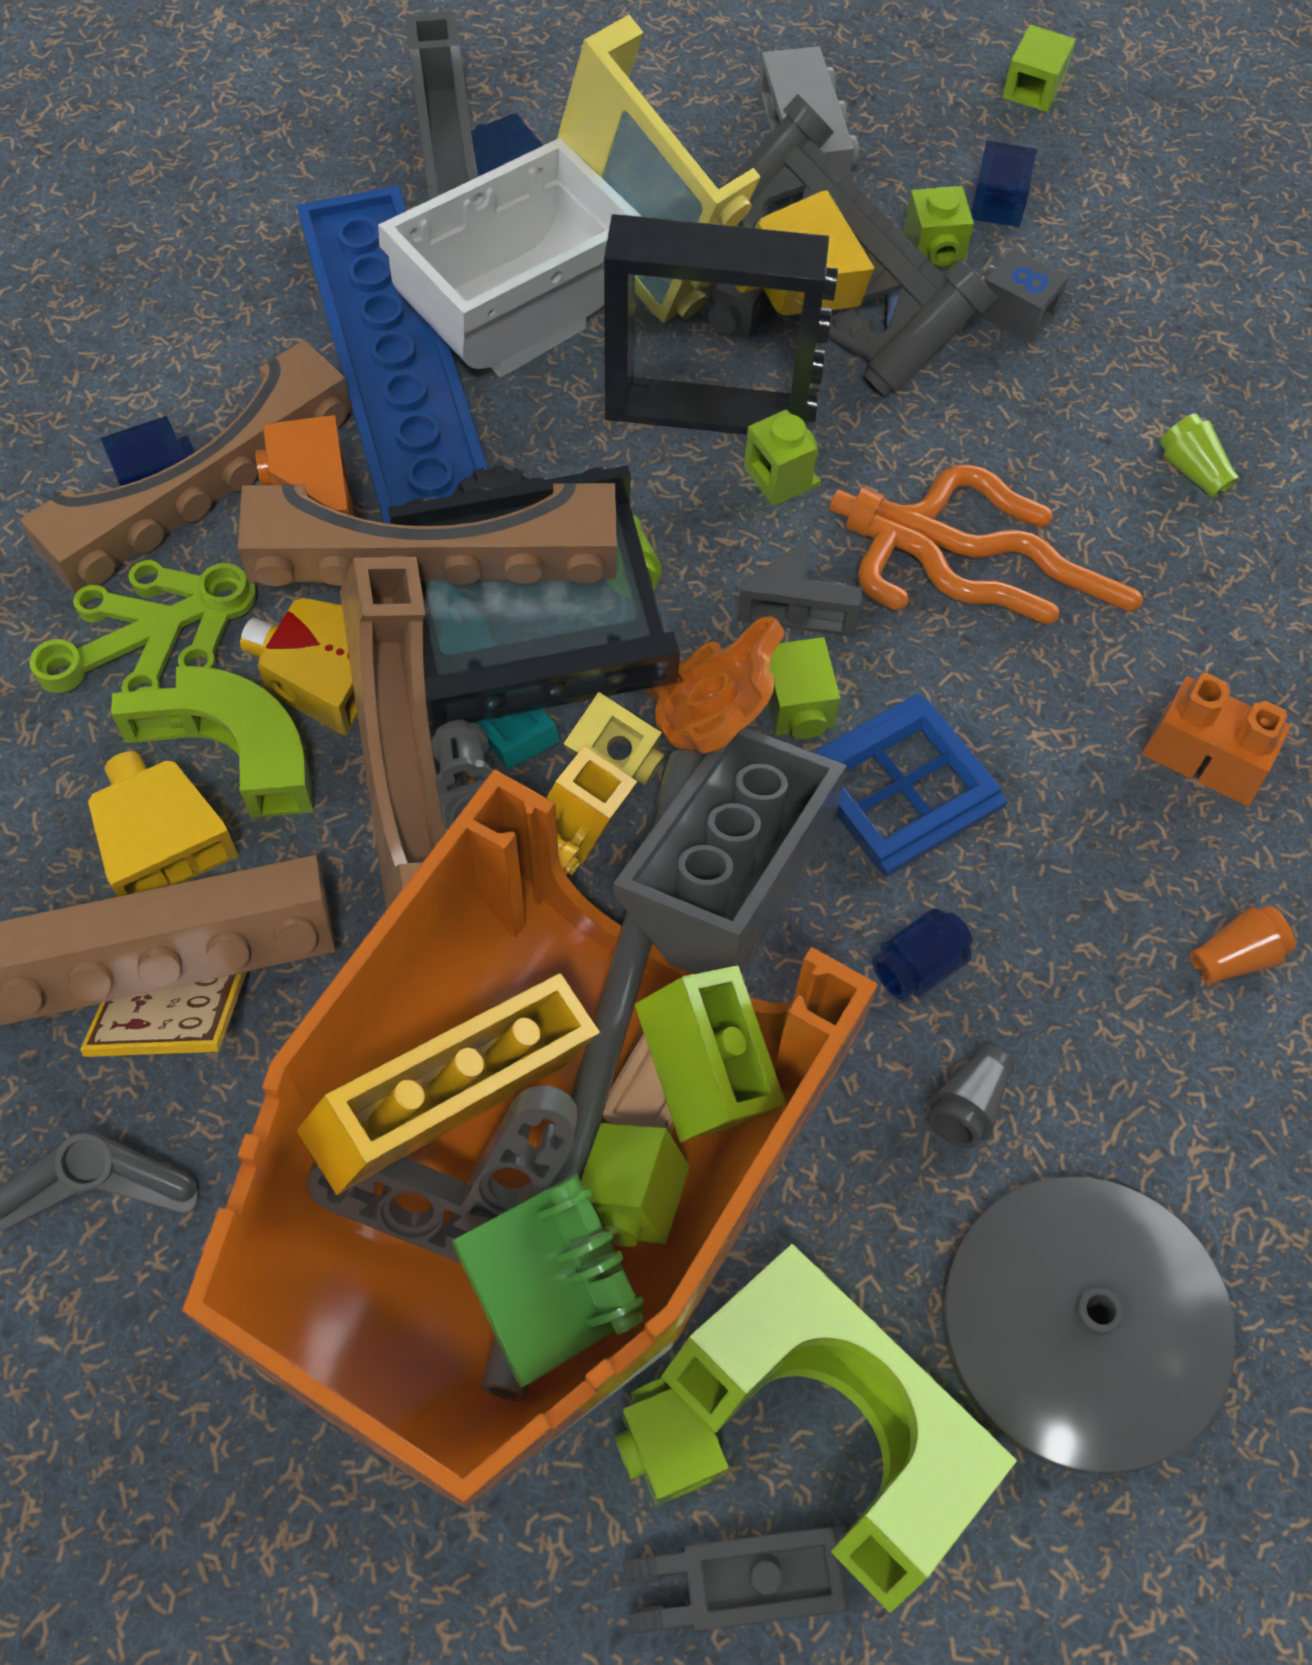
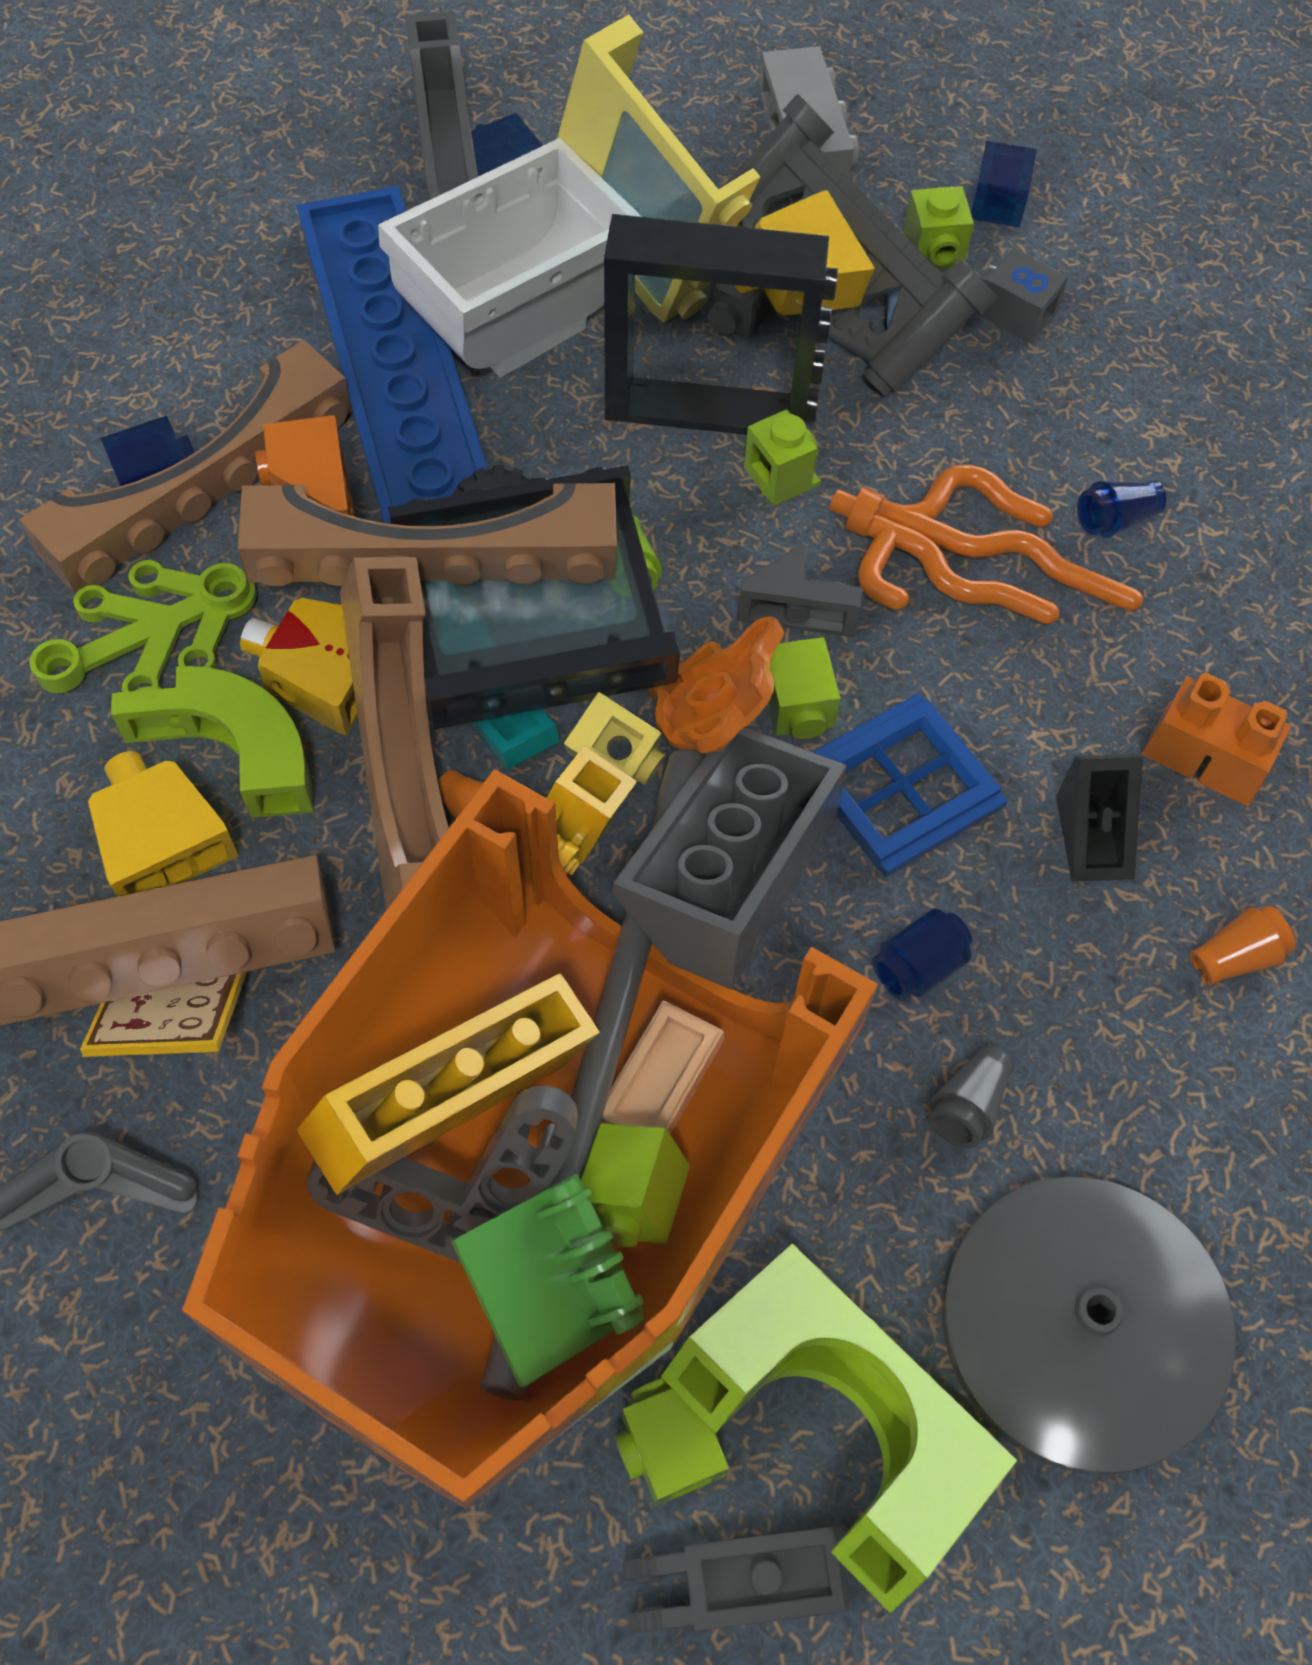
(455, 765): dark grey connector -> none
(709, 1053): lime brick -> none
(1038, 68): lime brick -> none
(1101, 816): none -> pearl dark grey slope
(1115, 506): none -> clear blue cone
(1199, 455): lime cone -> none

